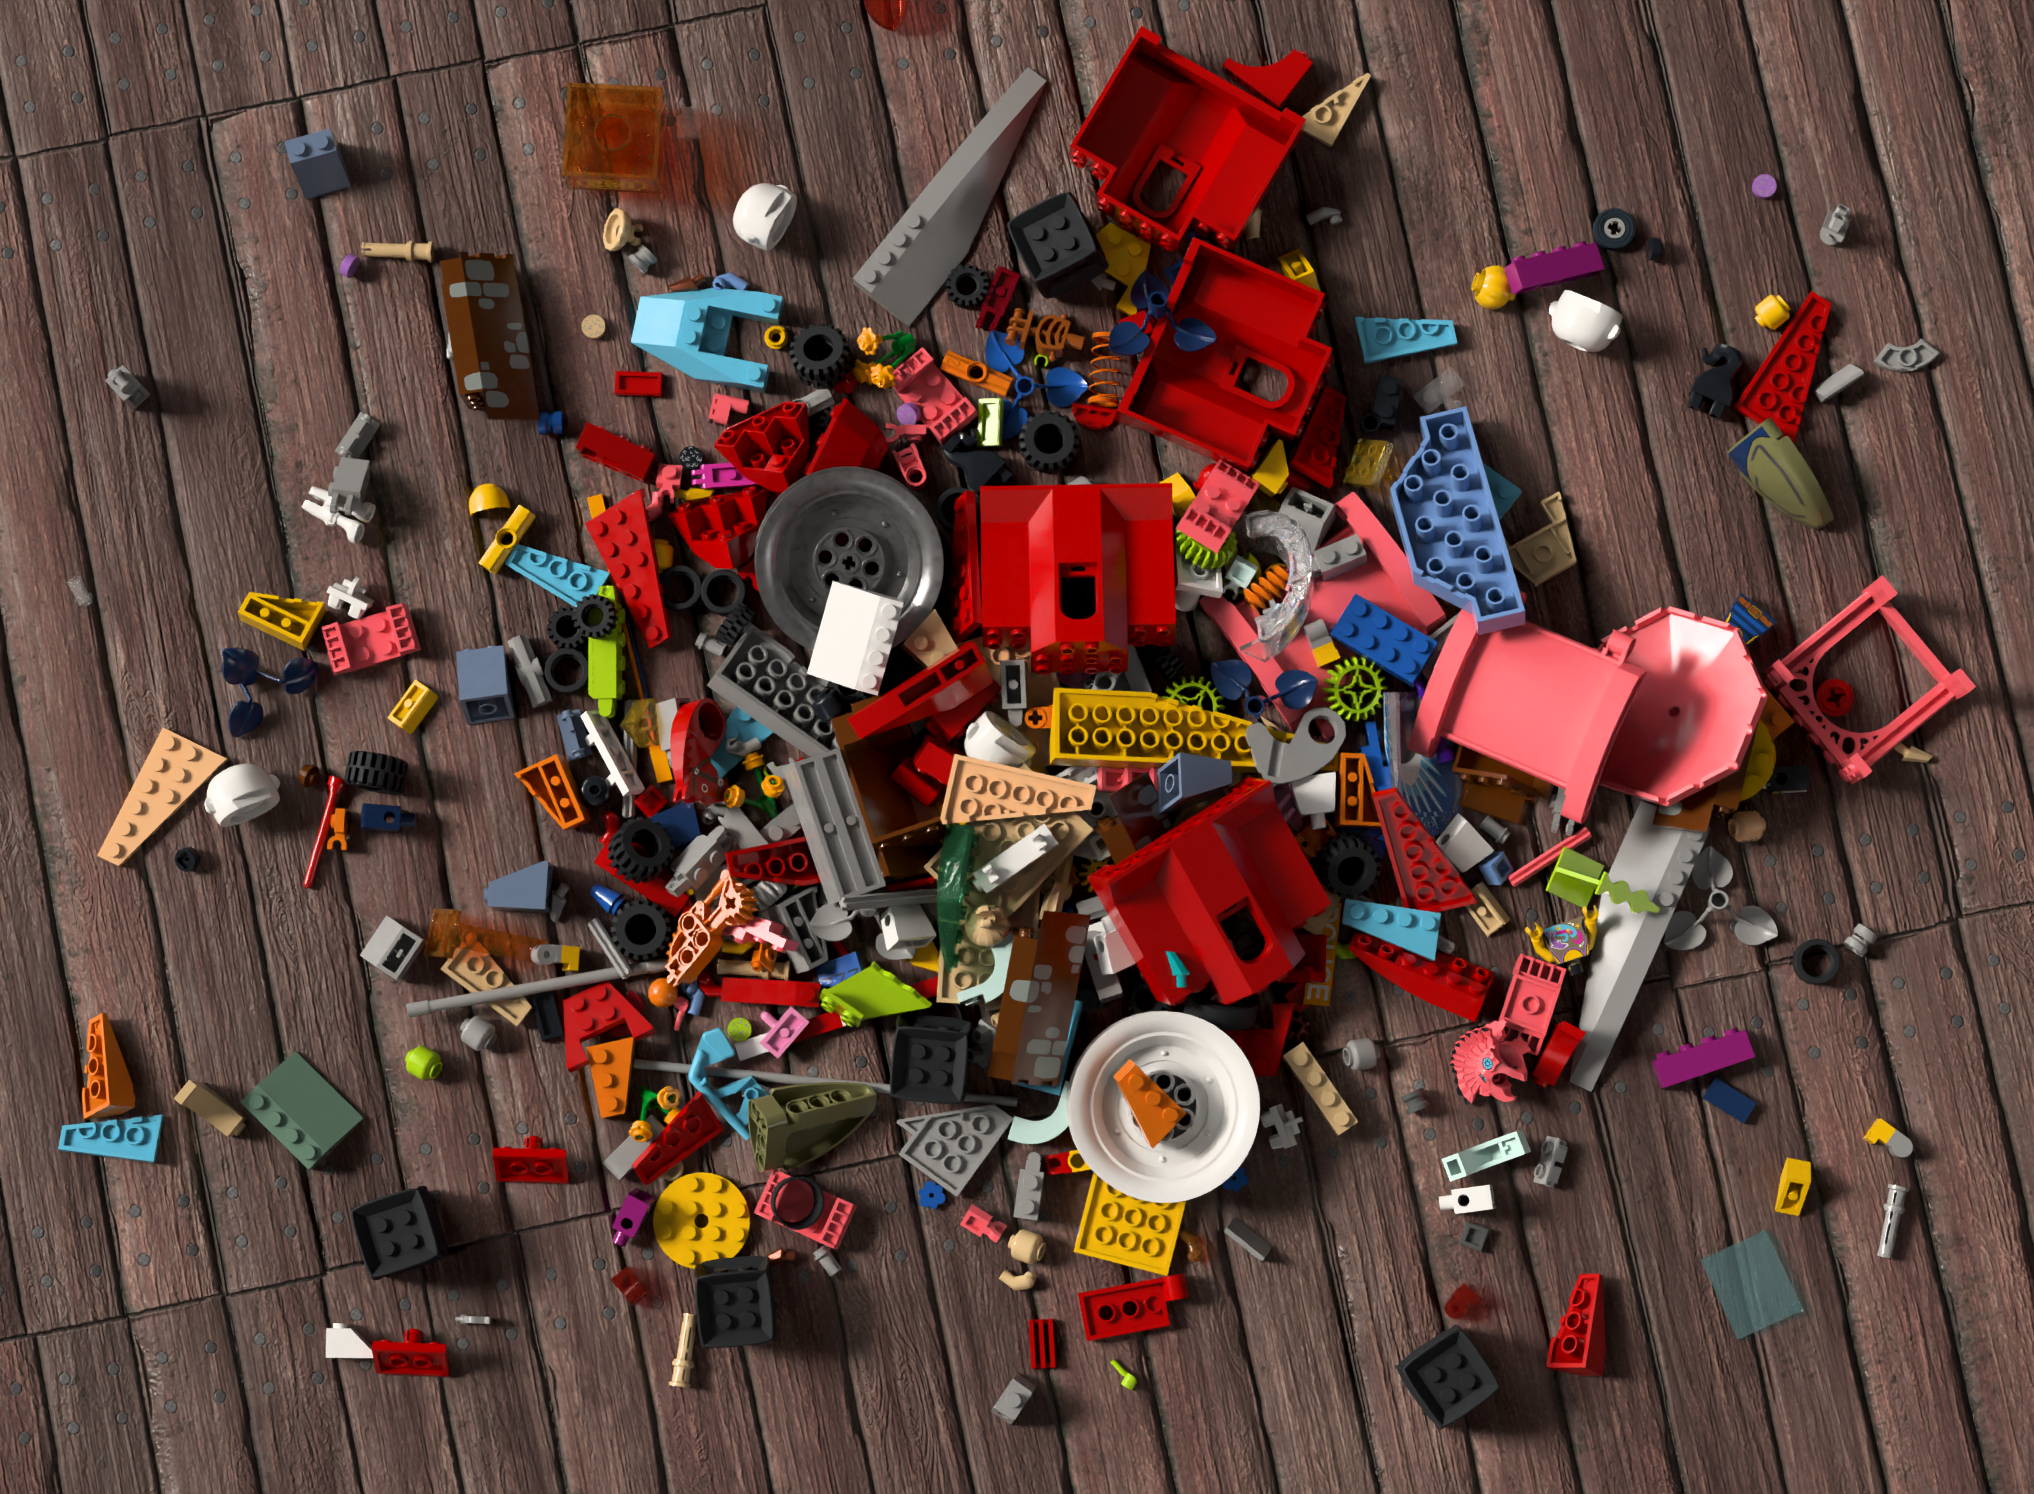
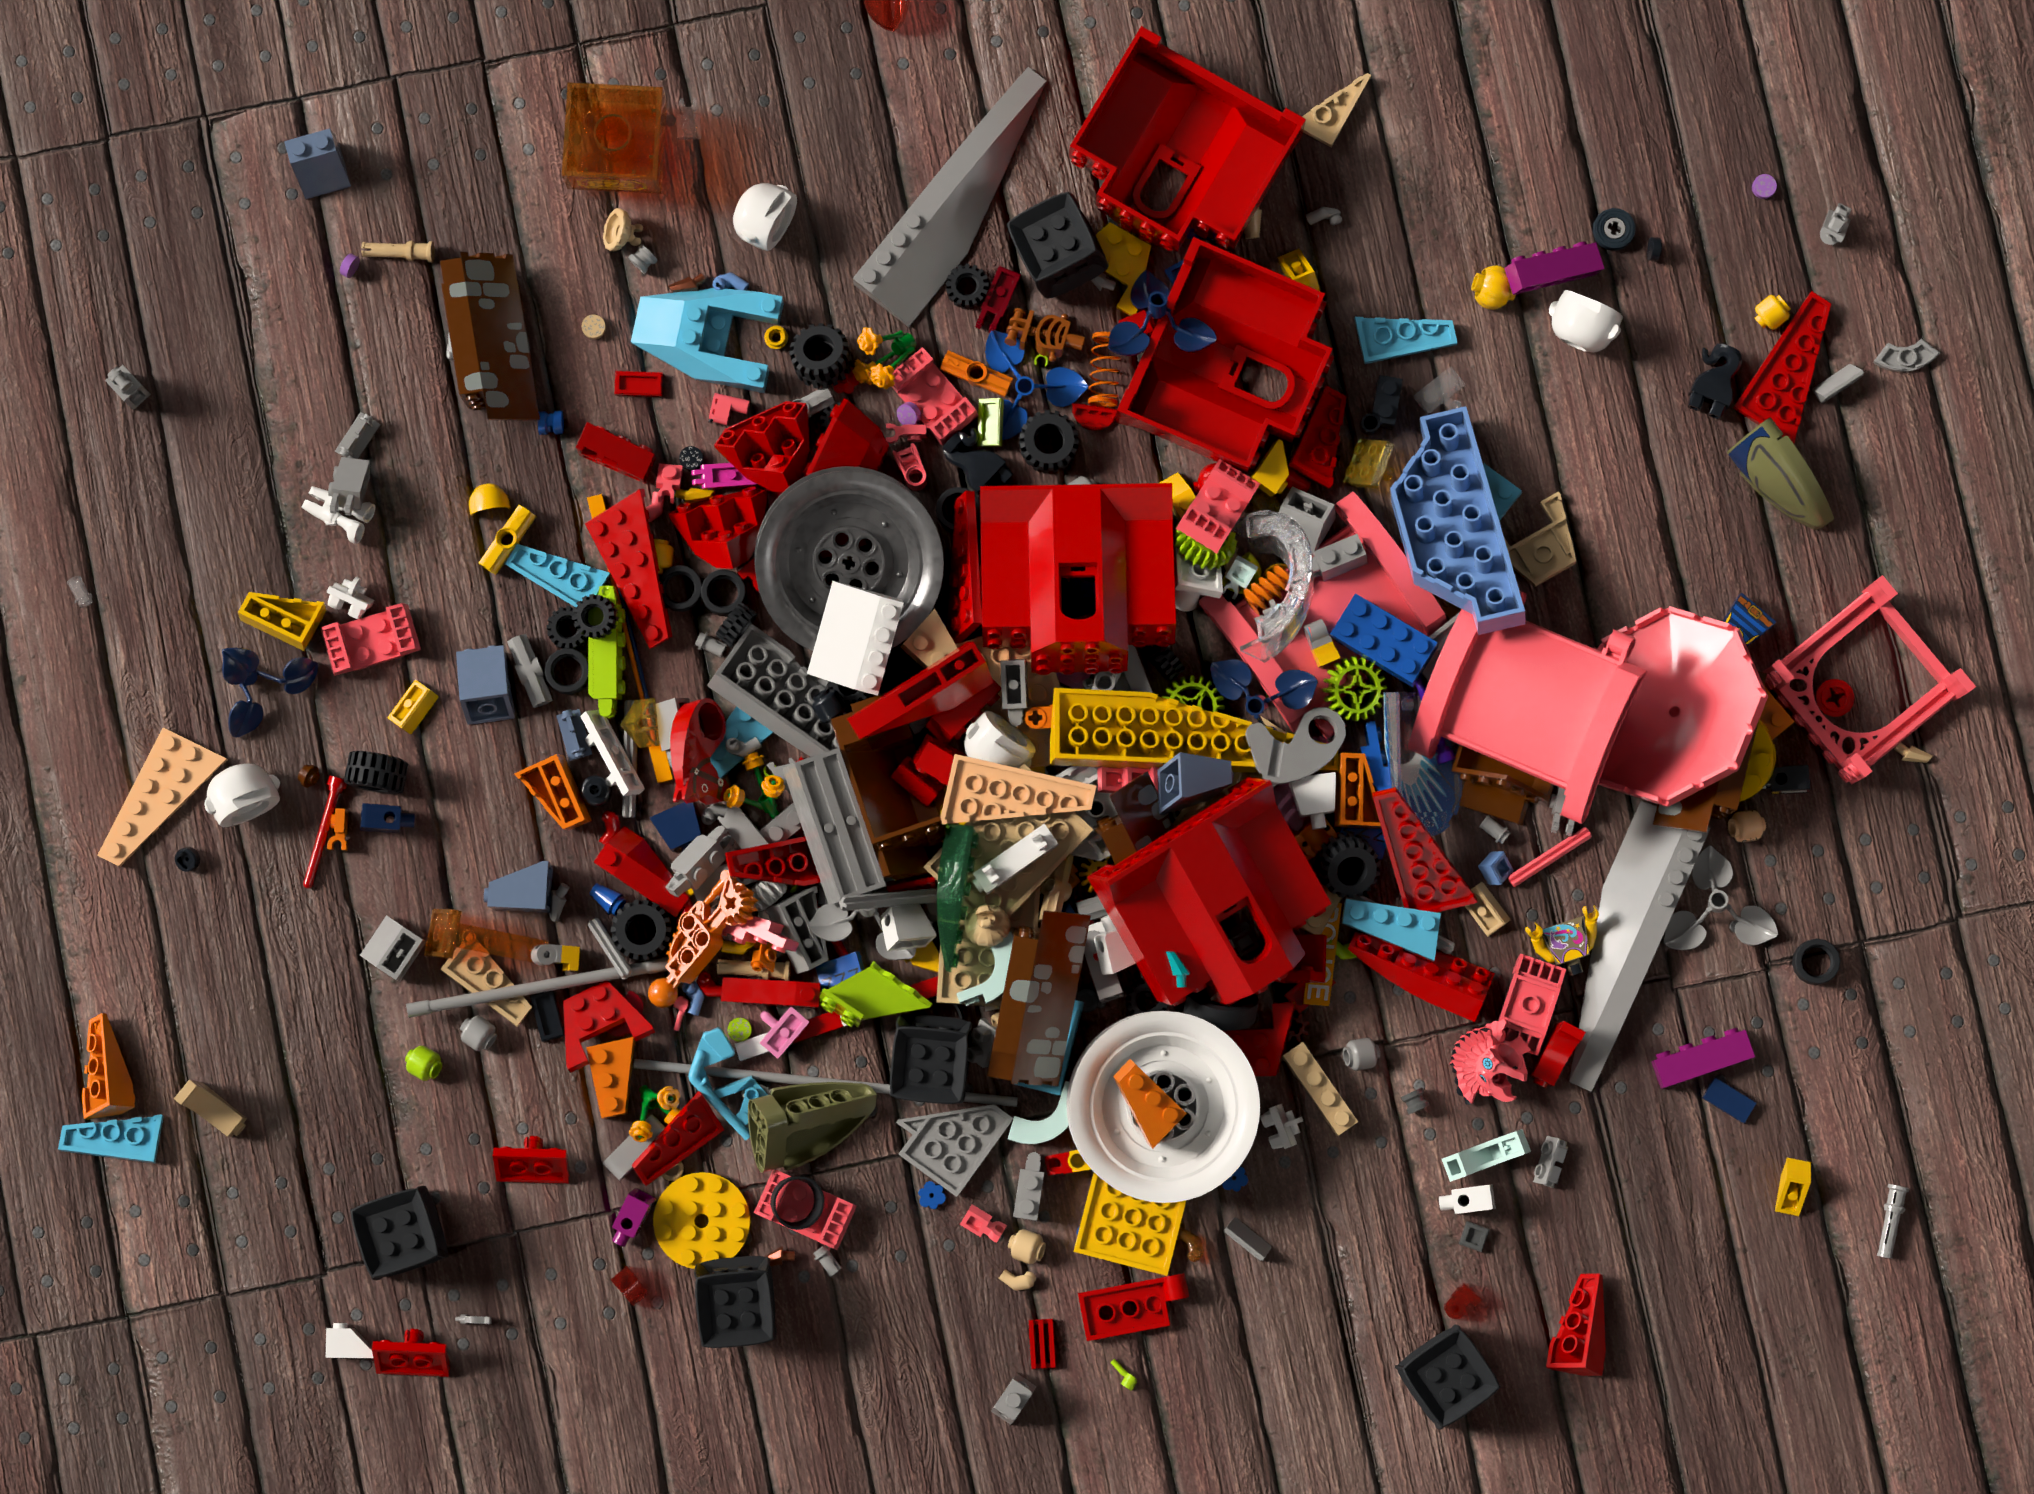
(302, 1110): sand green slope -> none
(632, 864): black tyre -> none
(650, 801): red plate -> none
(683, 1363): tan pin -> none
(1271, 82): red arch -> none
(1463, 844): white torso -> none
(1578, 876): lime piece -> none
(1751, 1284): clear light blue piece -> none
(1860, 940): light grey wheel -> none
(1896, 1142): leg -> none

